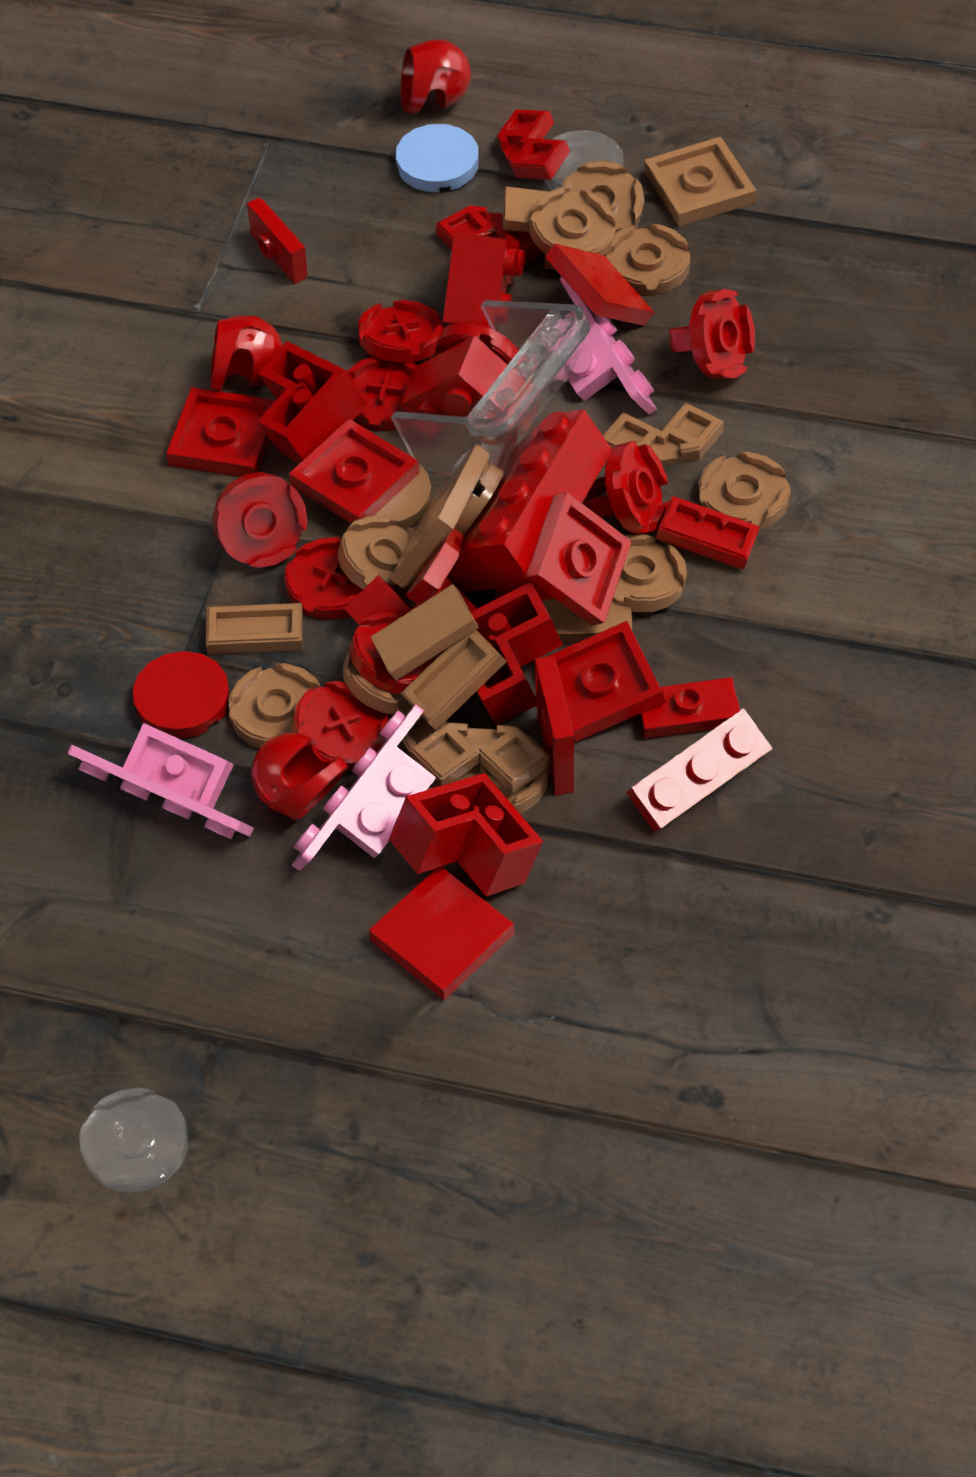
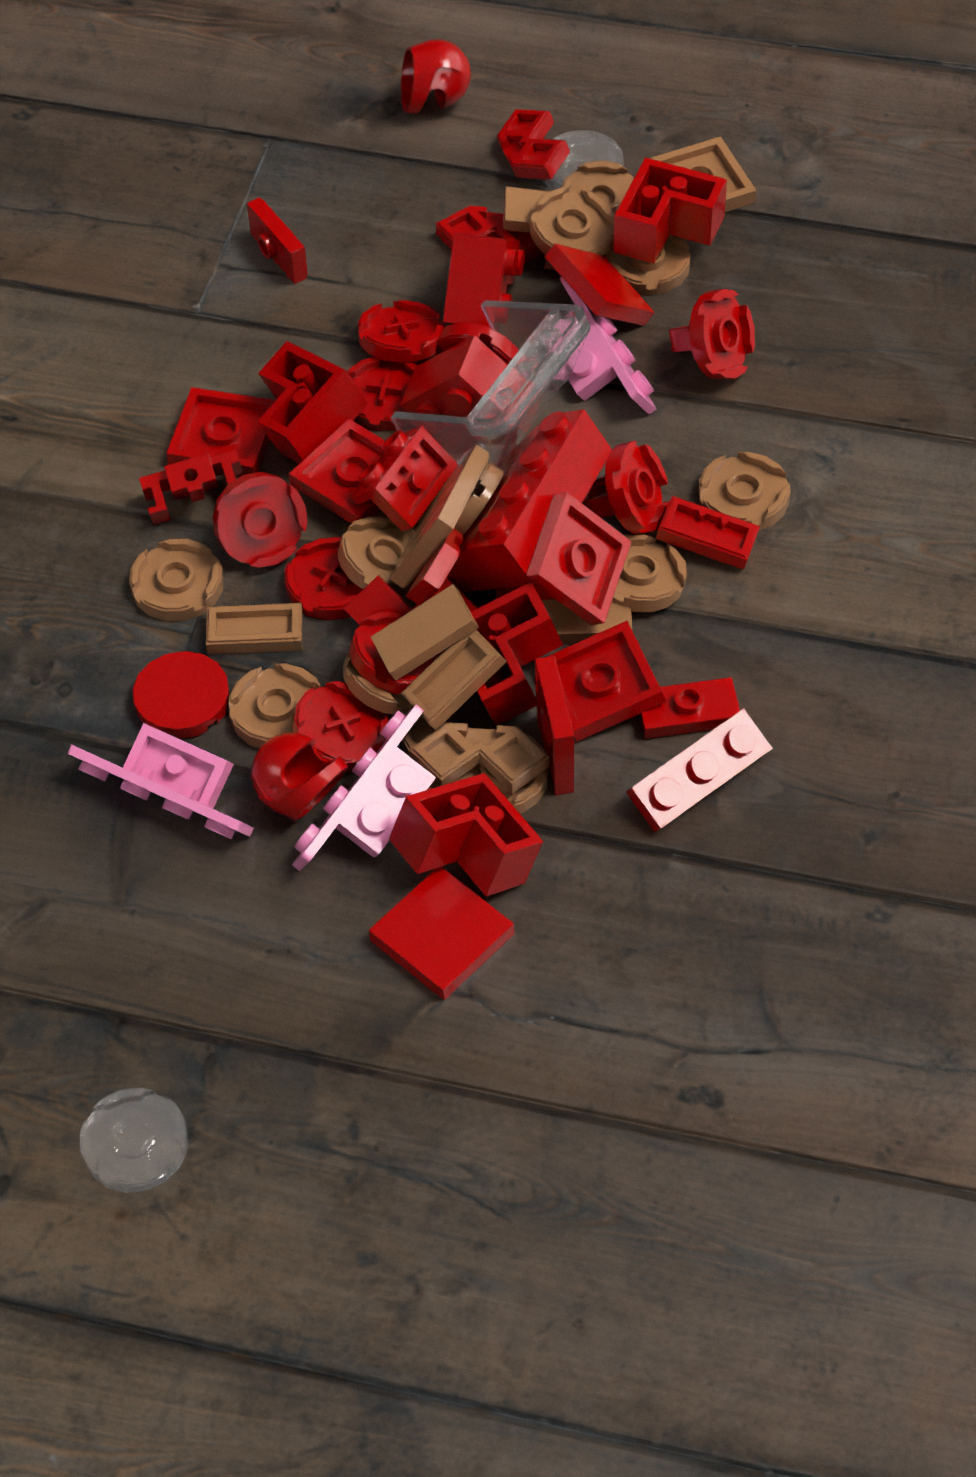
(176, 580): none -> medium nougat tile
(186, 479): none -> red piece
(242, 349): red helmet -> none
(406, 476): none -> red bracket
(437, 157): light blue tile -> none
(666, 203): none -> red brick
(680, 441): medium nougat tile -> none

